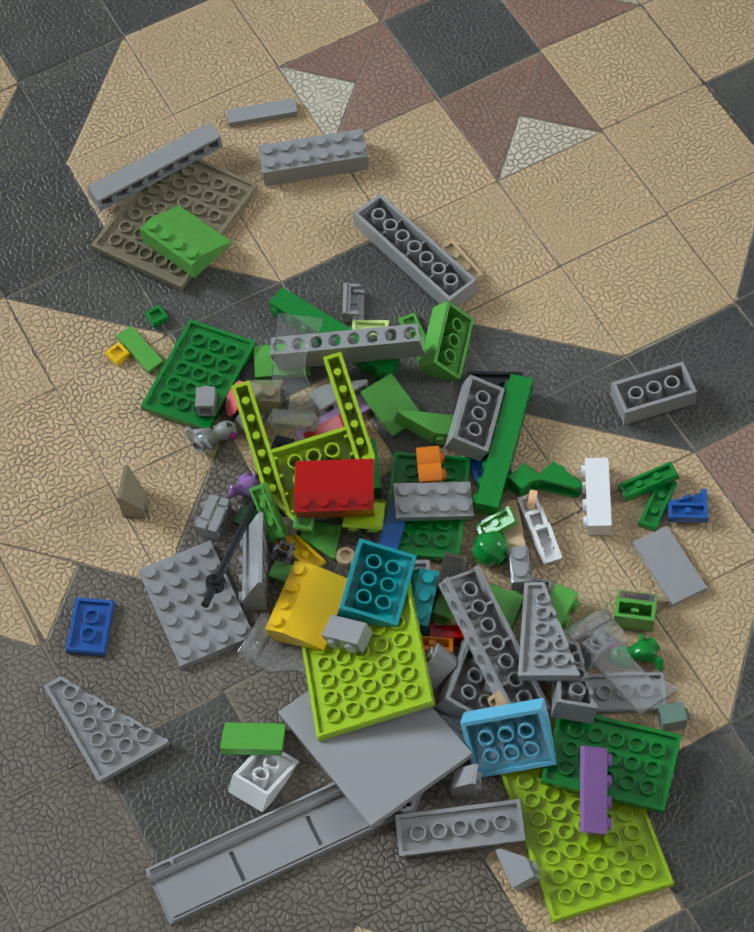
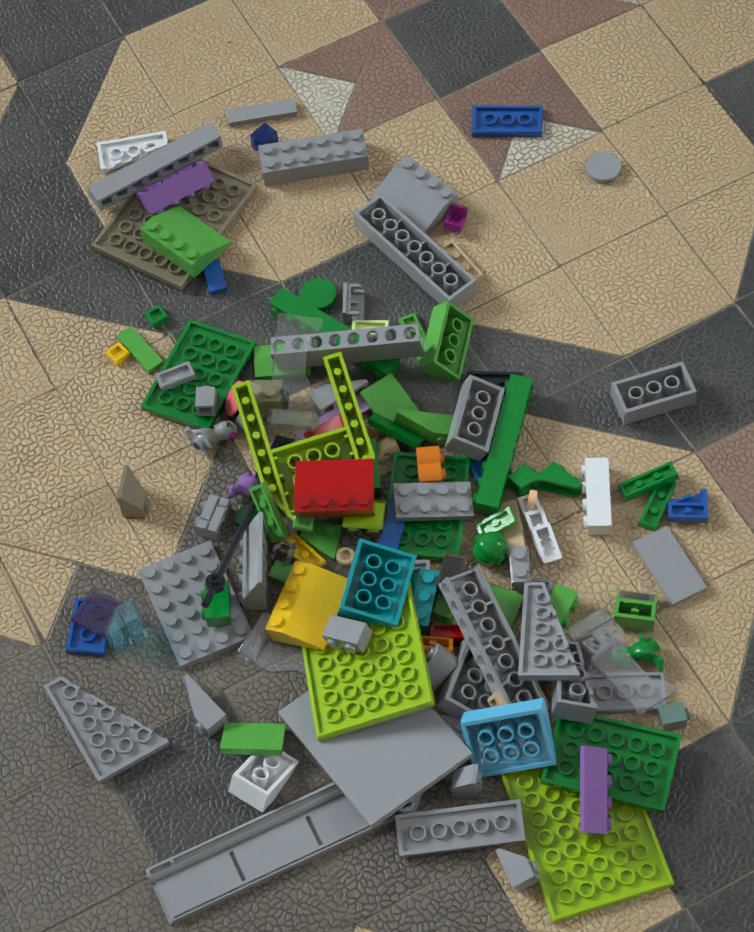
(95, 612): none -> clear purple tile
(125, 626): none -> clear light blue slope
(129, 149): none -> white wing
(175, 187): none -> medium lavender slope
(175, 376): none -> light grey tile
(206, 712): none -> light grey slope
(215, 278): none -> blue tile
(219, 609): none -> green brick
(263, 135): none -> clear blue brick
(319, 293): none -> green tile
(386, 449): none -> tan piece
(395, 431): none -> green tile
(417, 194): none -> light grey slope
(456, 218): none -> magenta bracket
(507, 121): none -> blue tile
(603, 167): none -> light grey tile

